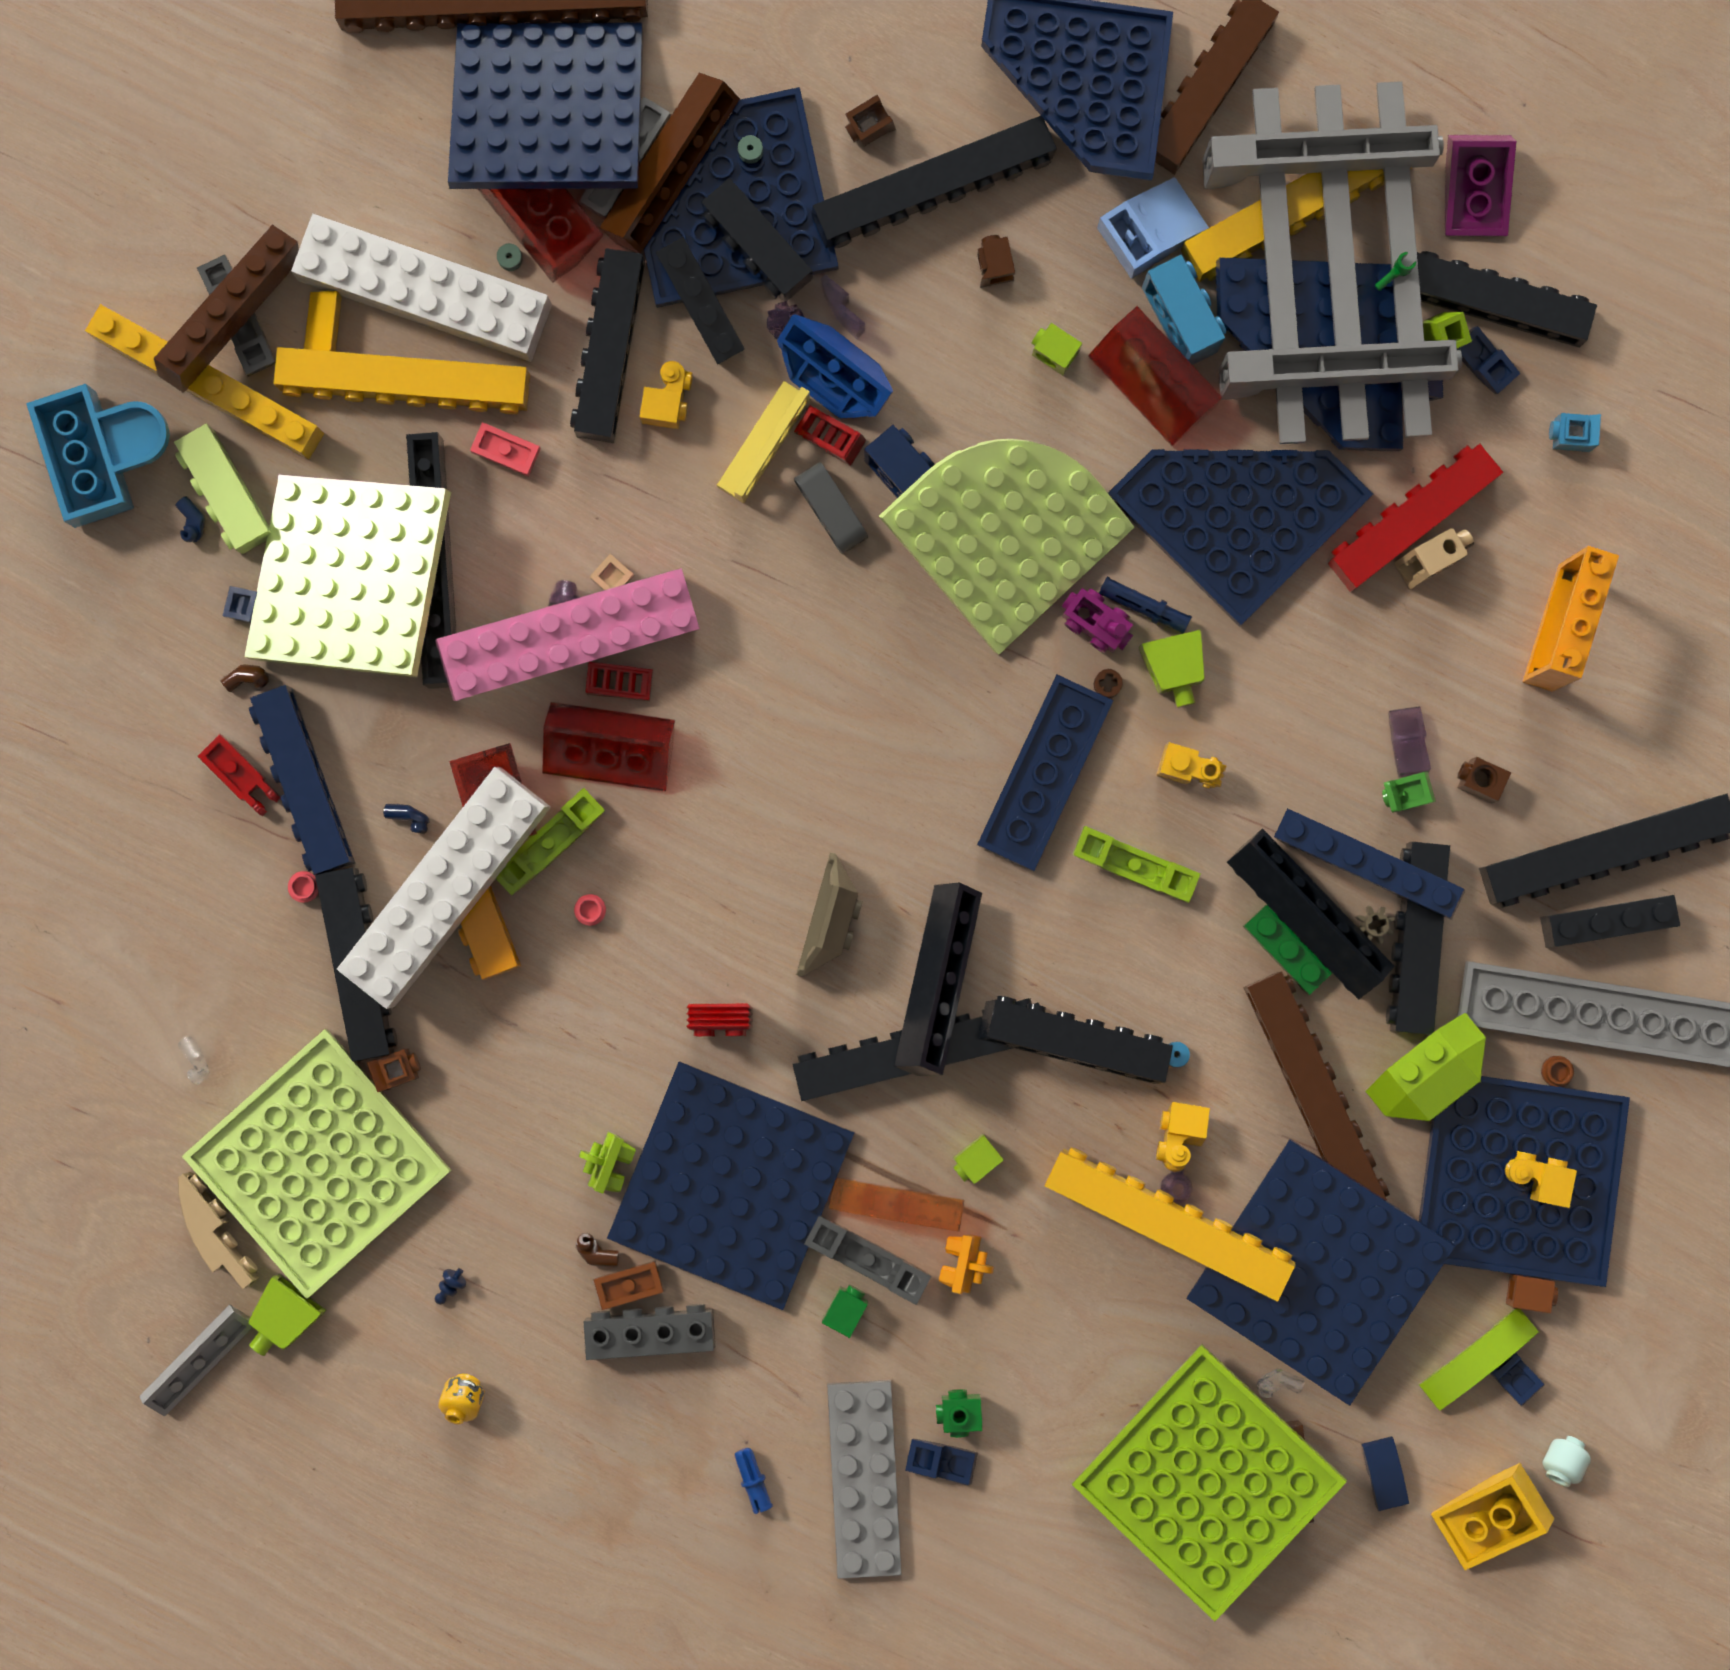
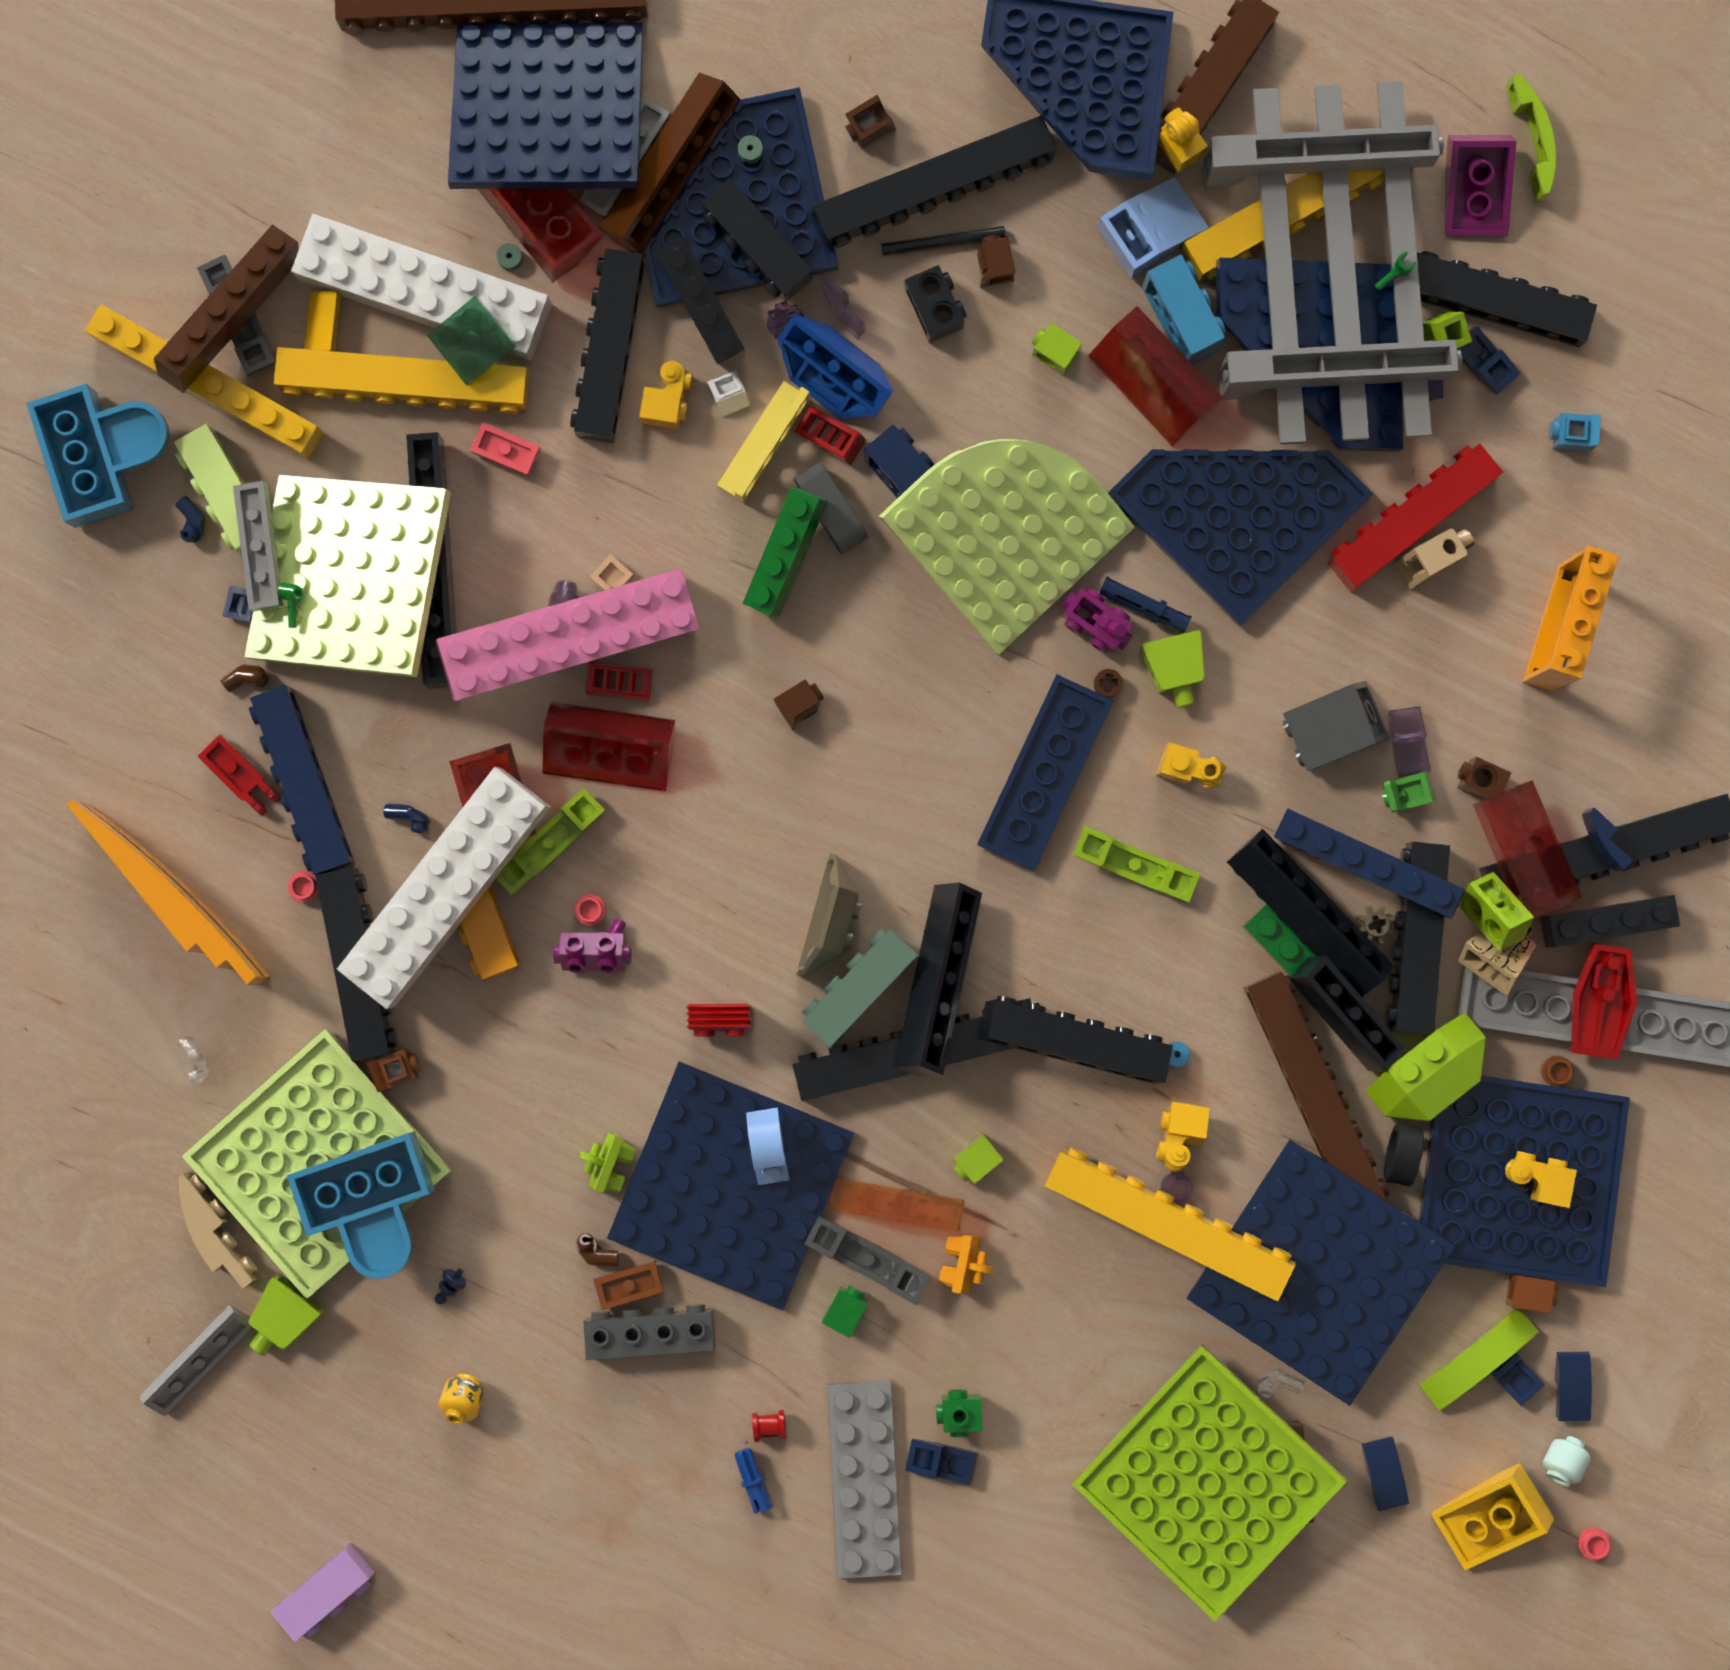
(170, 898): none -> light orange slope
(257, 545): none -> light grey plate
(293, 595): none -> green hand
(323, 1594): none -> lavender brick
(364, 1200): none -> dark azure brick
(471, 340): none -> clear green plate
(594, 951): none -> magenta brick
(729, 393): none -> white slope
(767, 1146): none -> light blue brick
(769, 1426): none -> red bush
(785, 551): none -> green brick
(799, 702): none -> reddish brown window
(859, 987): none -> sand green brick
(928, 305): none -> black brick
(940, 241): none -> black bar
(1181, 139): none -> yellow brick
(1335, 726): none -> dark grey slope
(1347, 1013): none -> black brick
(1403, 1154): none -> black tyre
(1495, 967): none -> tan torso
(1496, 911): none -> lime brick
(1525, 99): none -> lime slope
(1527, 849): none -> clear red slope
(1574, 1386): none -> dark blue slope
(1594, 1544): none -> coral plate
(1600, 831): none -> dark blue slope
(1603, 1002): none -> red piece

